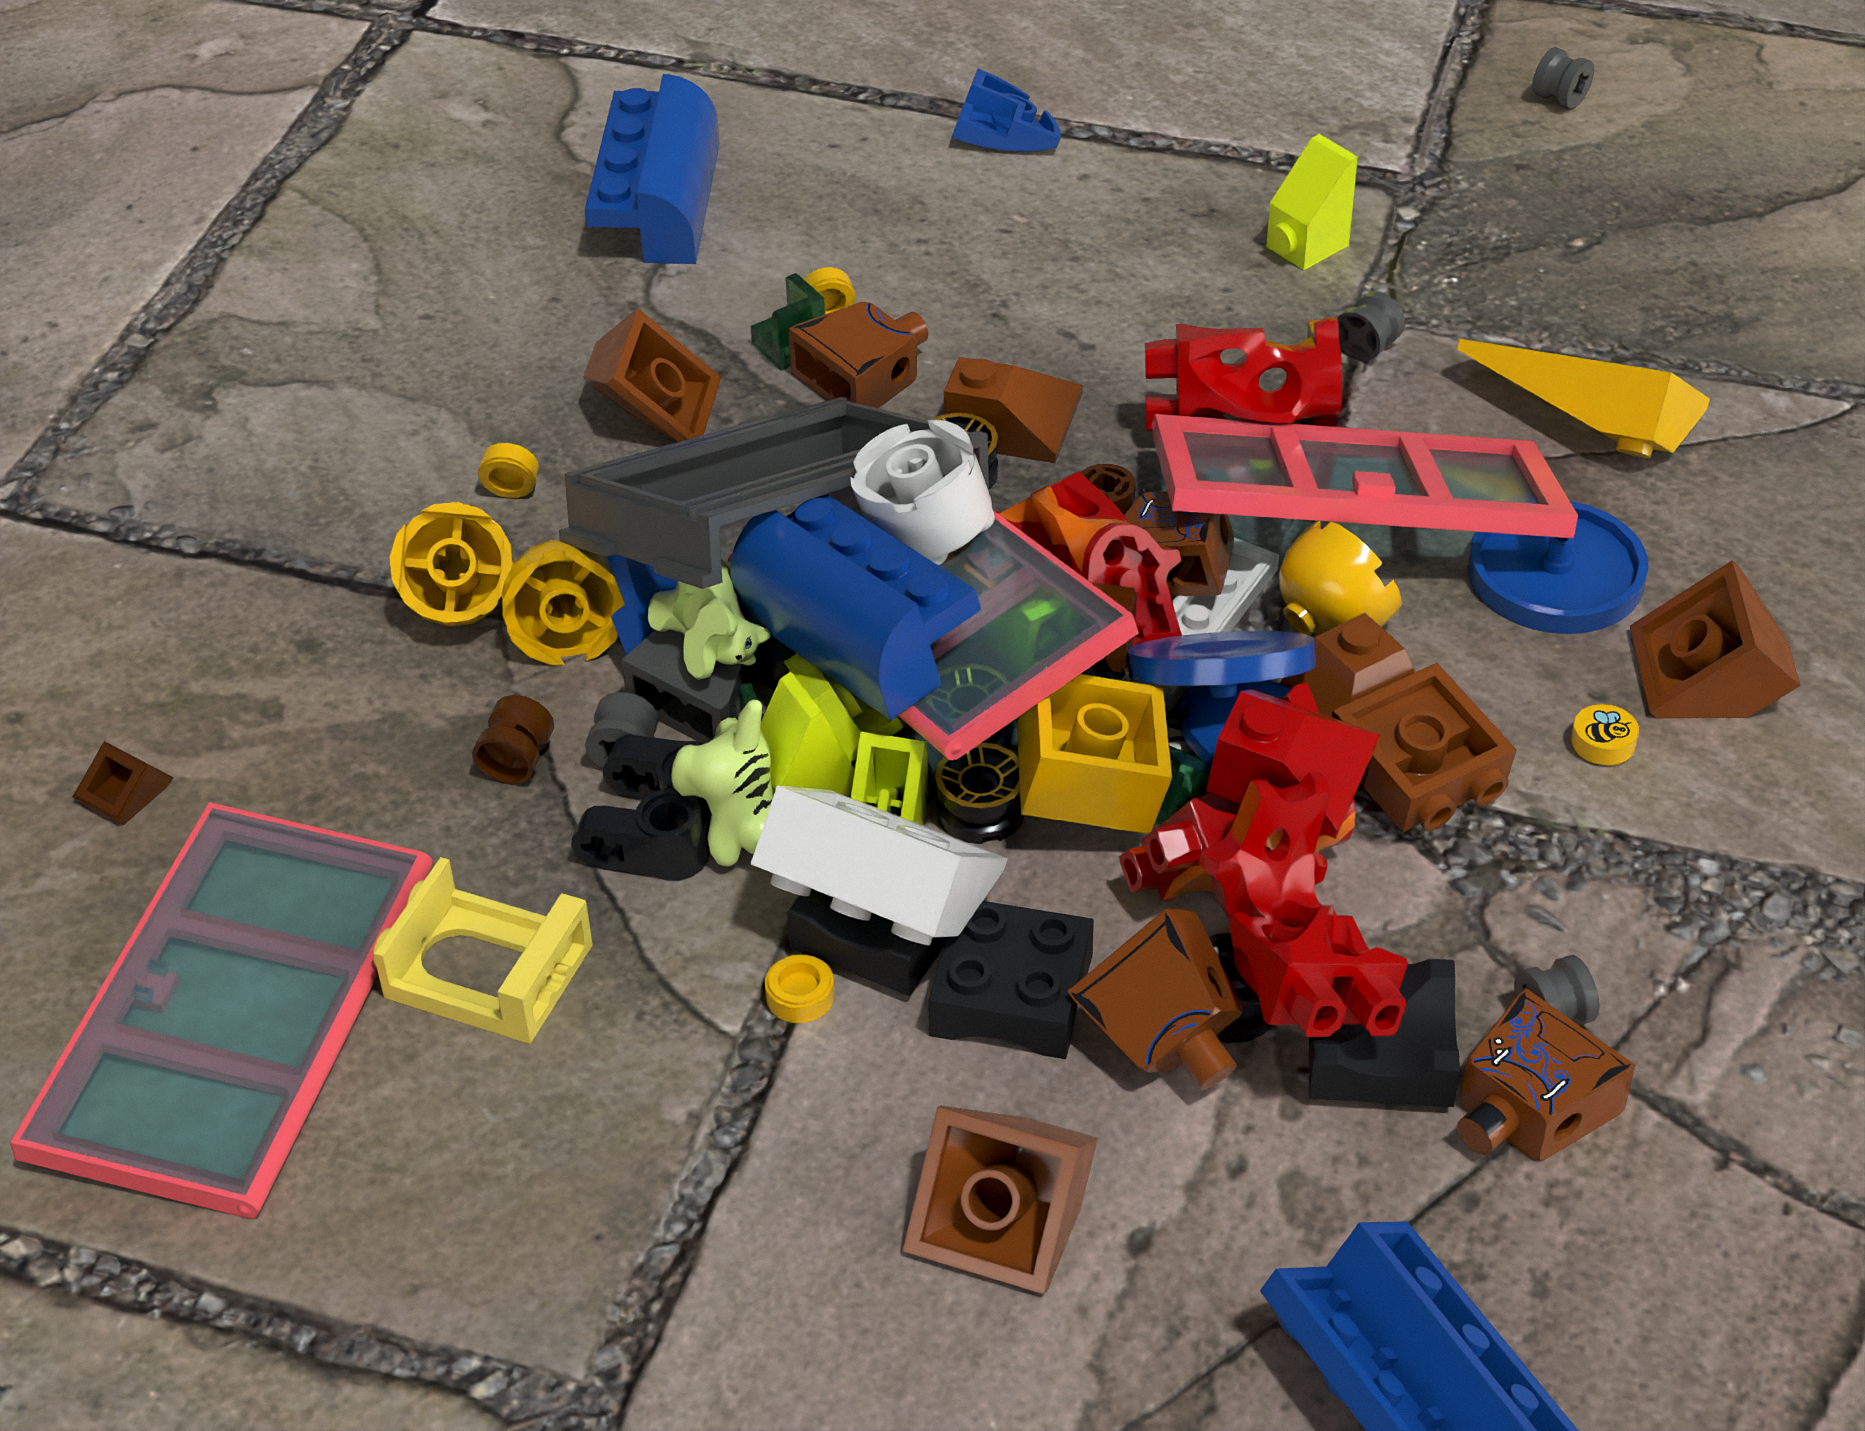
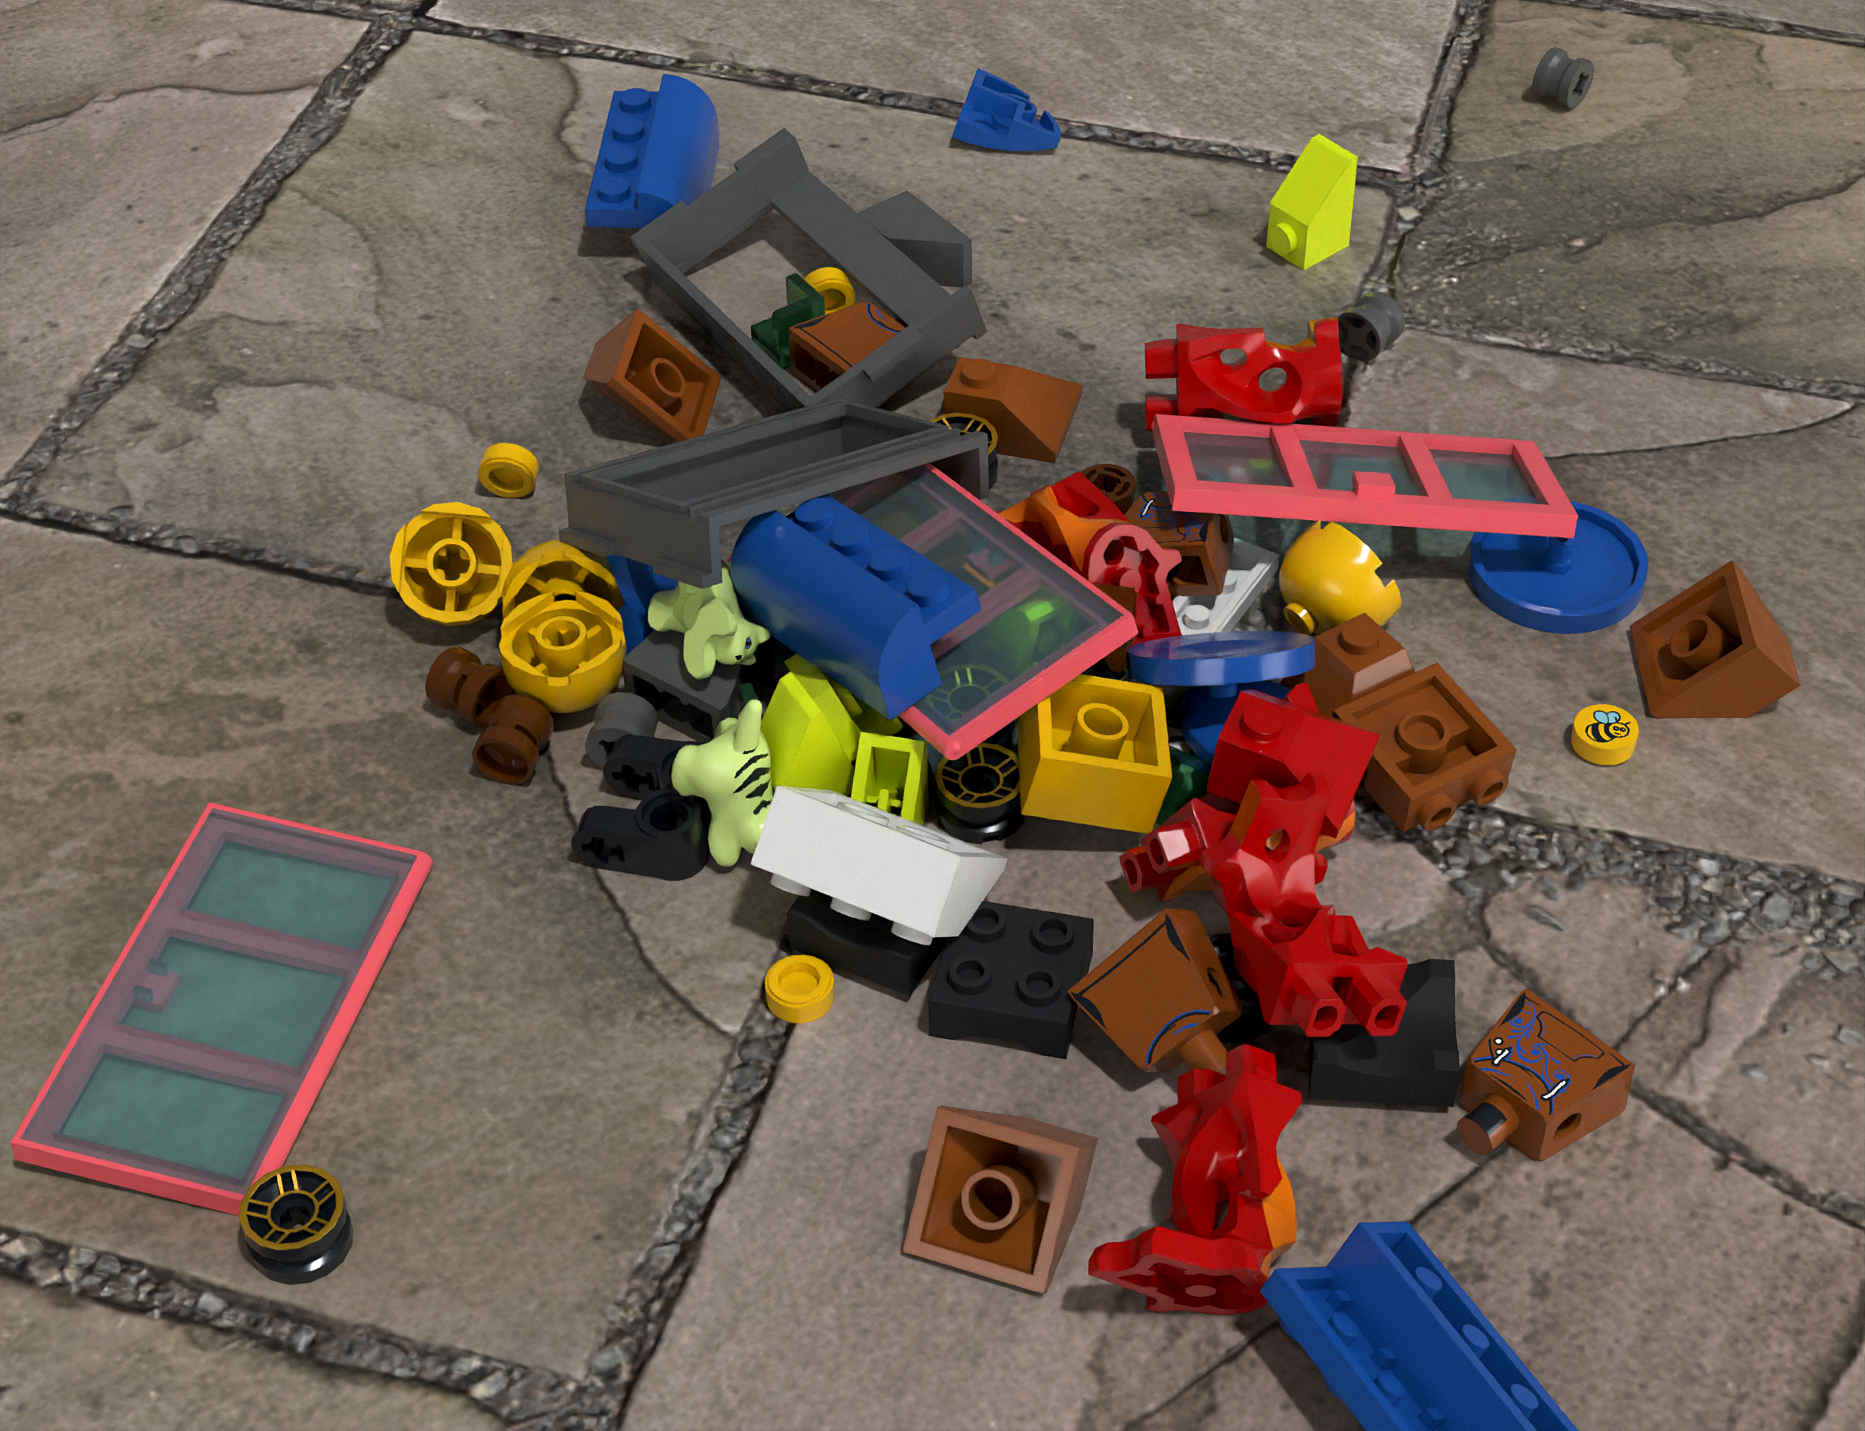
(120, 784): reddish brown slope -> none
(292, 1198): none -> black wheel
(435, 910): light yellow panel -> none
(464, 684): none -> reddish brown wheel
(563, 650): none -> yellow cylinder
(780, 180): none -> dark grey piece
(923, 488): white brick -> none
(924, 238): none -> dark grey slope
(1221, 1156): none -> red hips
(1564, 986): dark grey wheel -> none
(1624, 402): yellow wedge -> none

